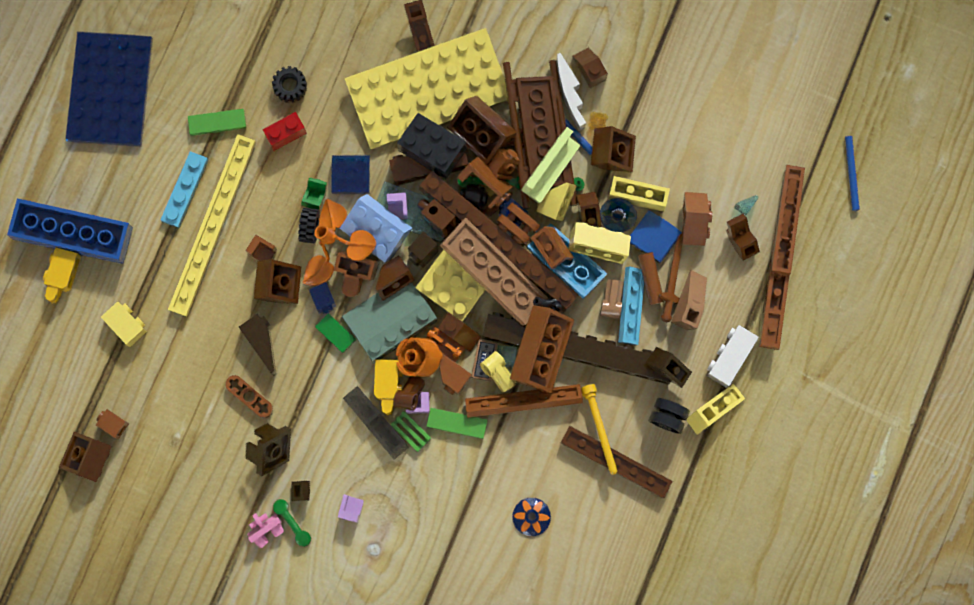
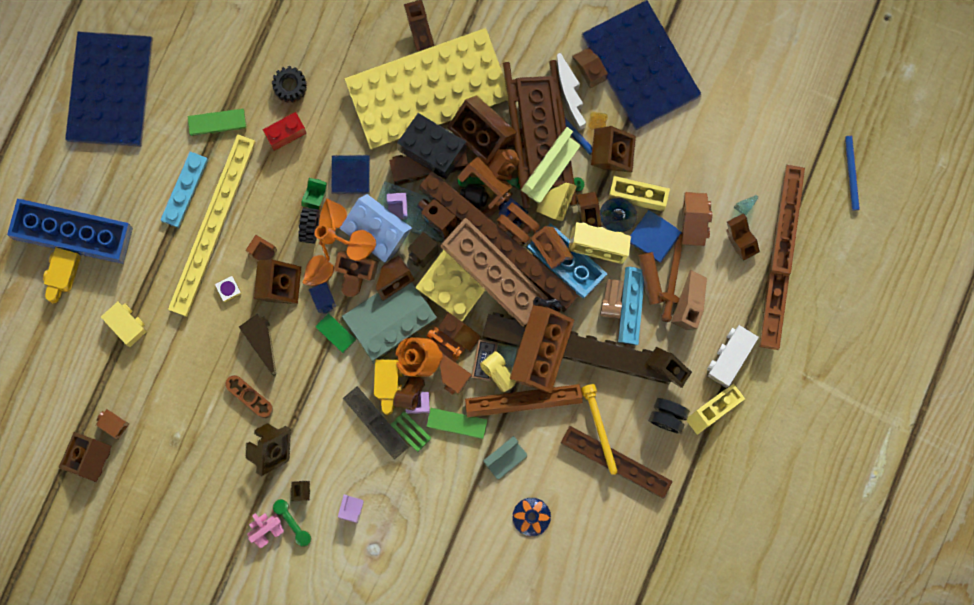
(228, 289): none -> tile
(505, 458): none -> sand green panel
(642, 64): none -> clear blue plate

